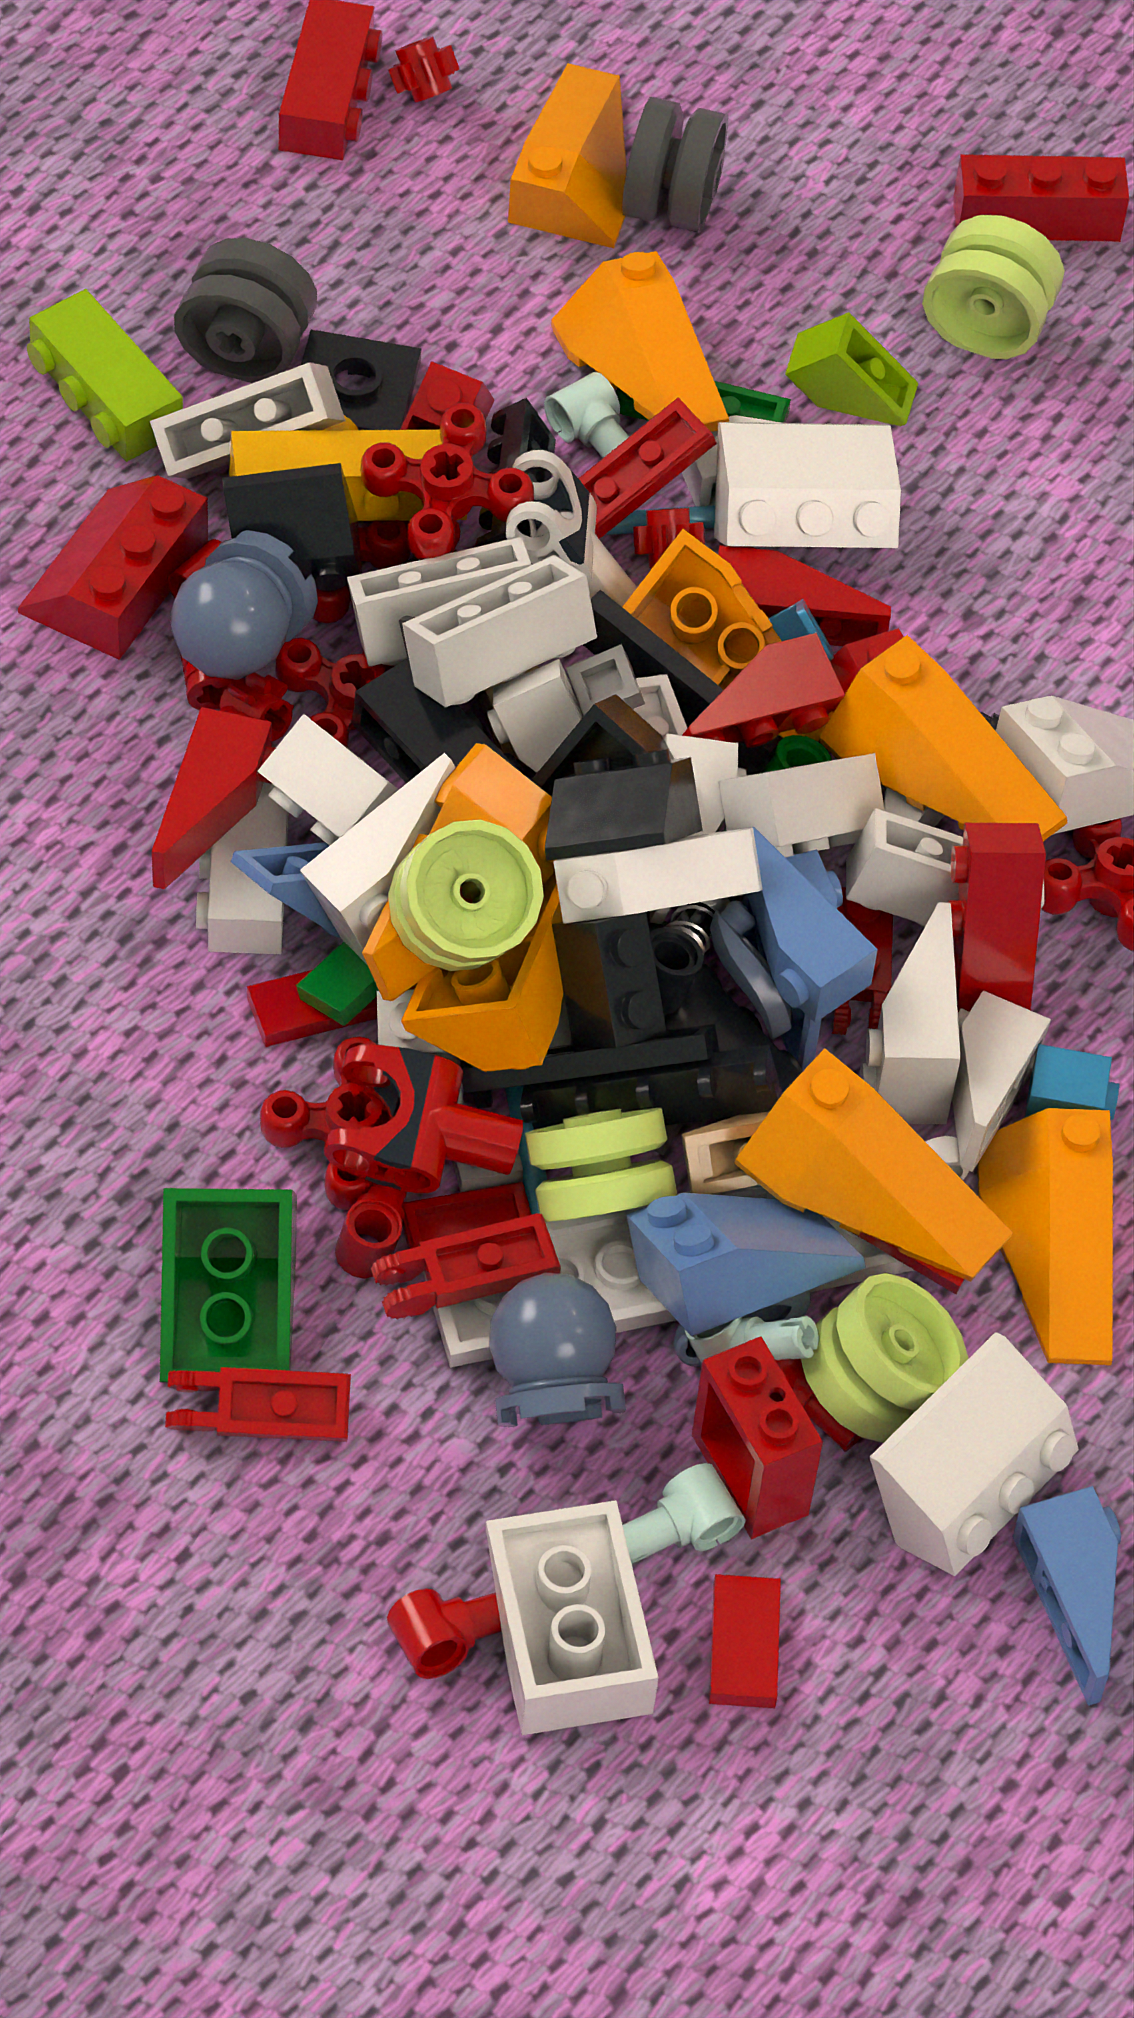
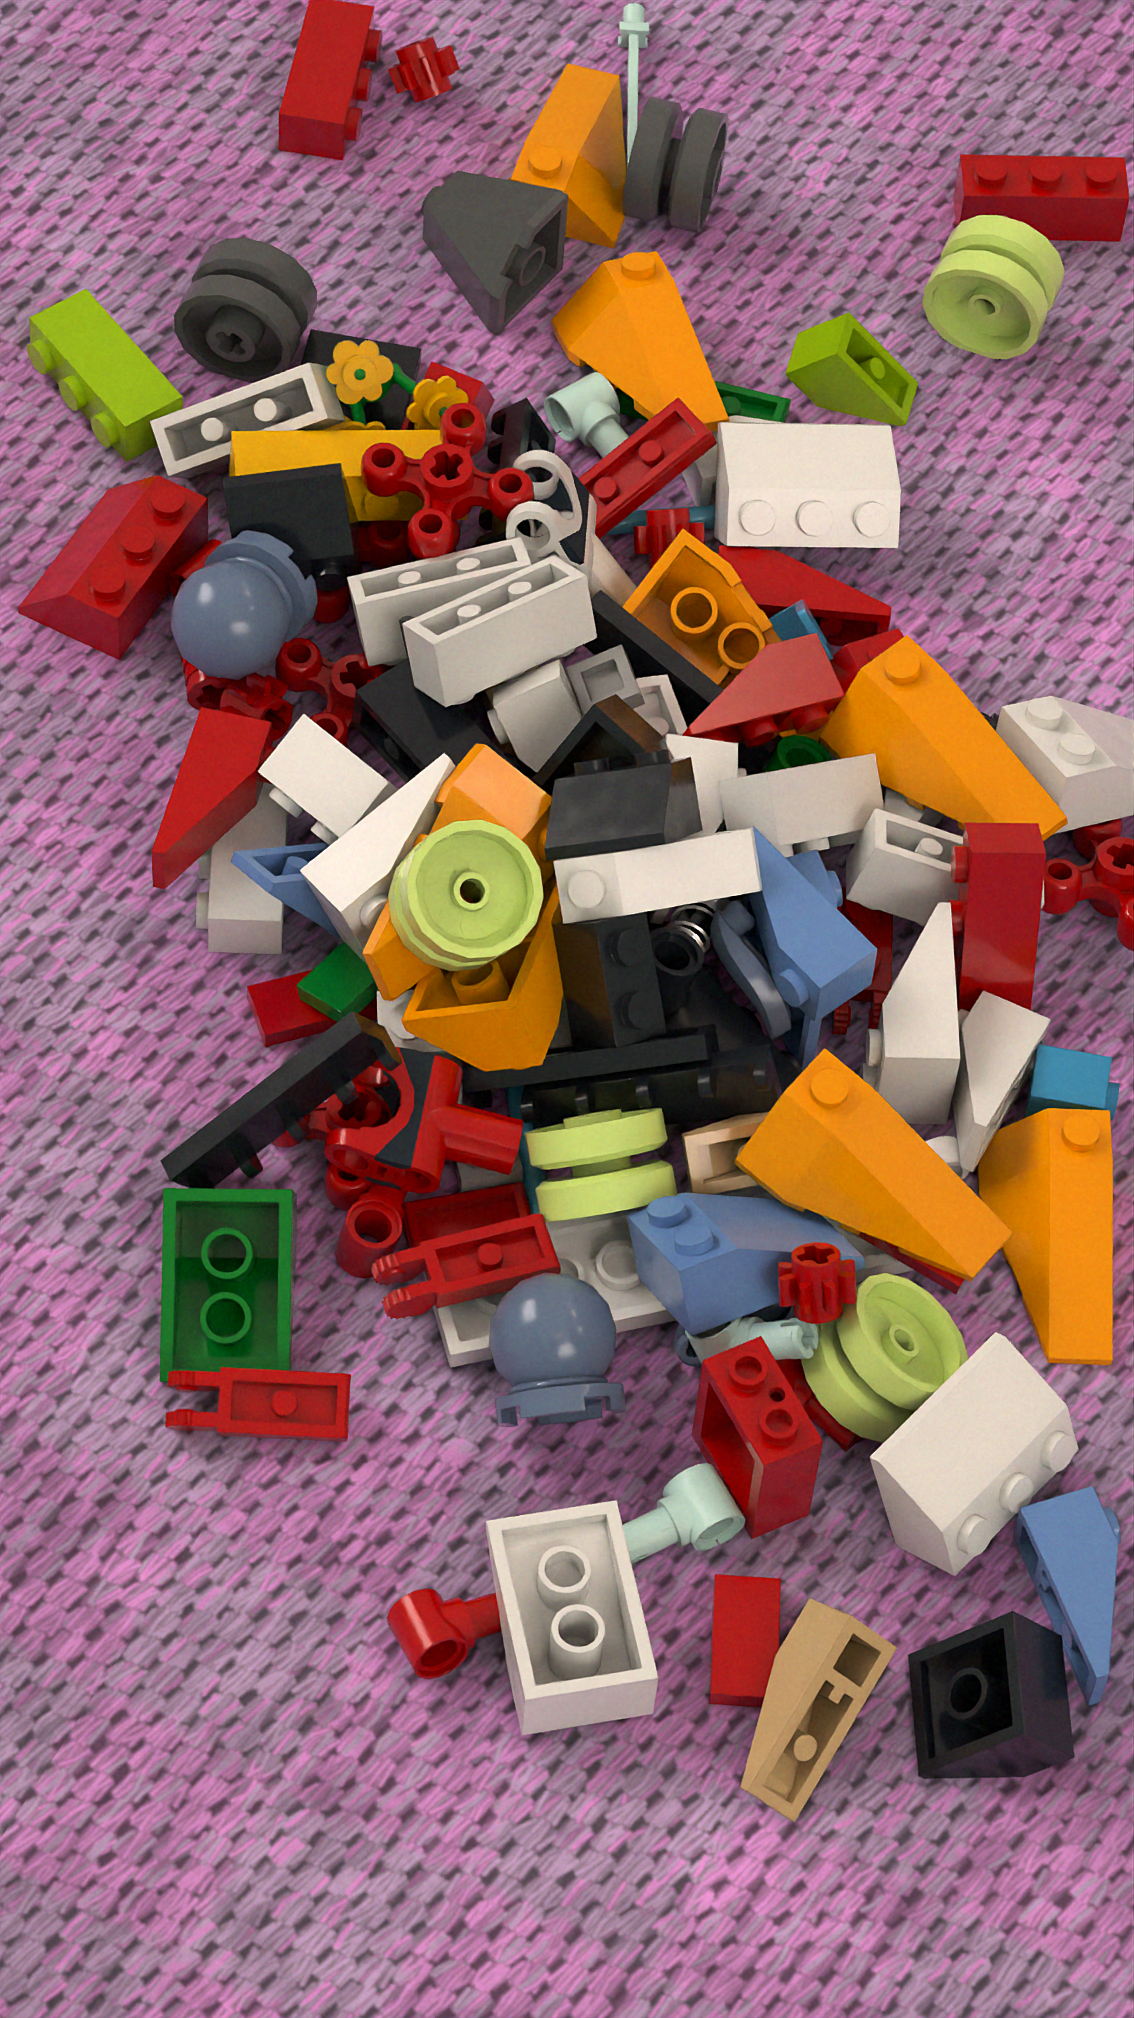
(282, 1103): none -> black hinge
(367, 377): none -> yellow plant
(496, 241): none -> dark grey slope
(633, 35): none -> light aqua sword
(811, 1703): none -> tan slope
(817, 1283): none -> red gear
(991, 1701): none -> black slope

